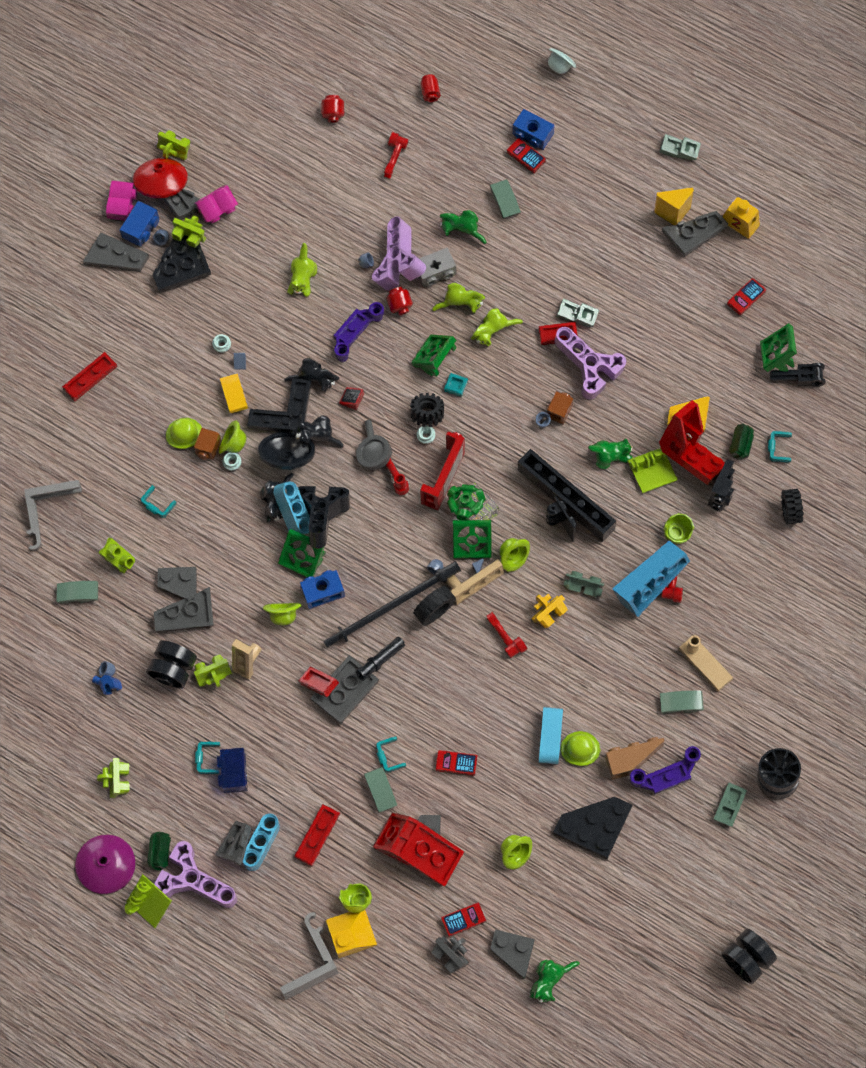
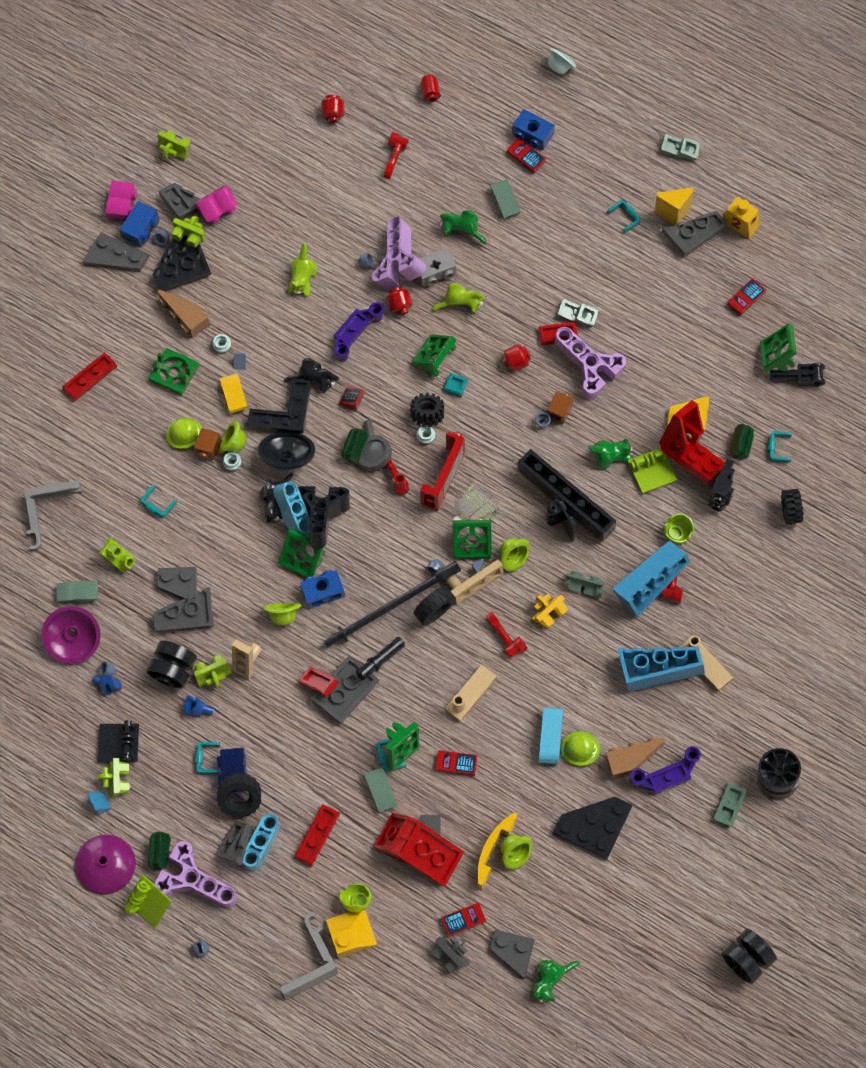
(69, 647): none -> magenta dish
(99, 802): none -> dark azure slope
(118, 742): none -> black hinge
(160, 178): red dish -> none
(168, 354): none -> green piece
(189, 314): none -> medium nougat slope
(195, 707): none -> blue piece
(205, 948): none -> sand blue hinge
(234, 808): none -> black tyre
(317, 431): black animal -> none
(354, 445): none -> dark green piece
(399, 742): none -> green piece
(465, 501): green piece -> none
(470, 693): none -> tan piece
(493, 322): lime animal -> none
(505, 828): none -> yellow slope
(516, 357): none -> red head
(630, 210): none -> teal piece
(659, 666): none -> dark azure wedge
(681, 701): sand green slope -> none

